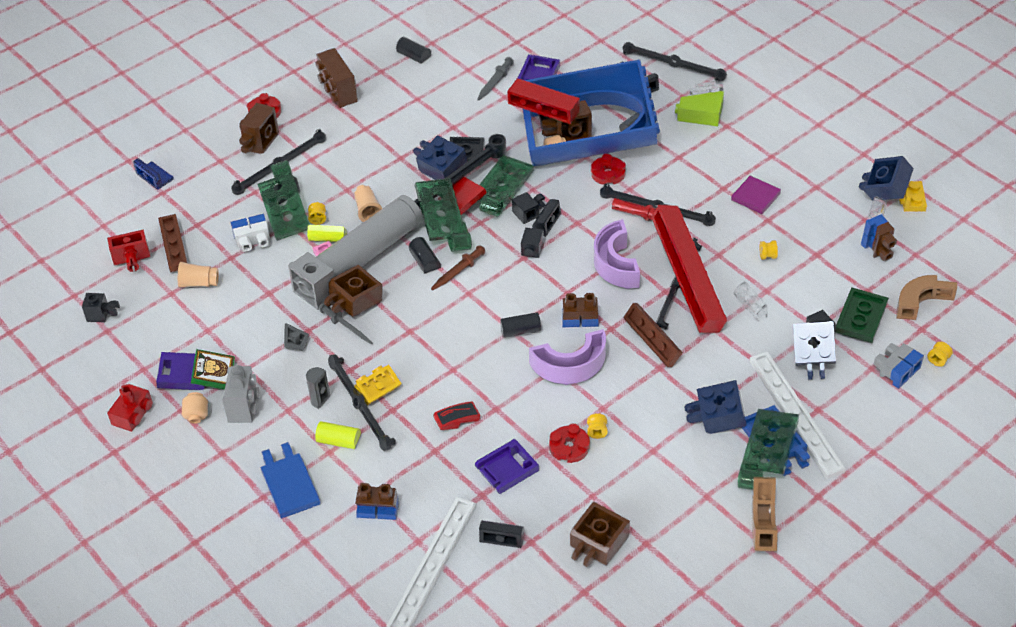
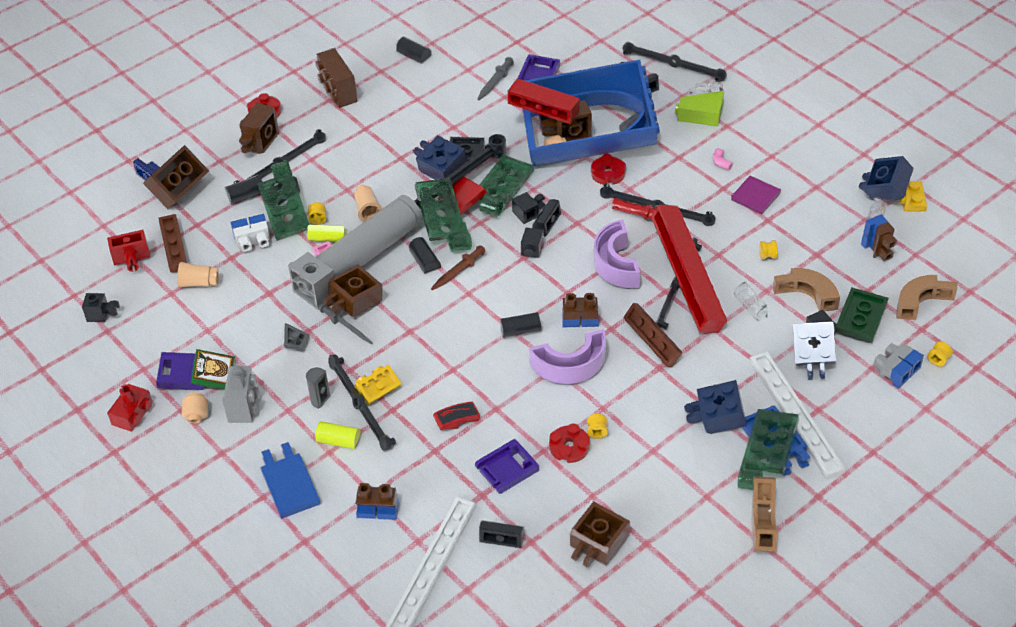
(176, 177): none -> reddish brown brick
(243, 189): none -> black brick
(719, 159): none -> bright pink arm
(810, 283): none -> medium nougat arch

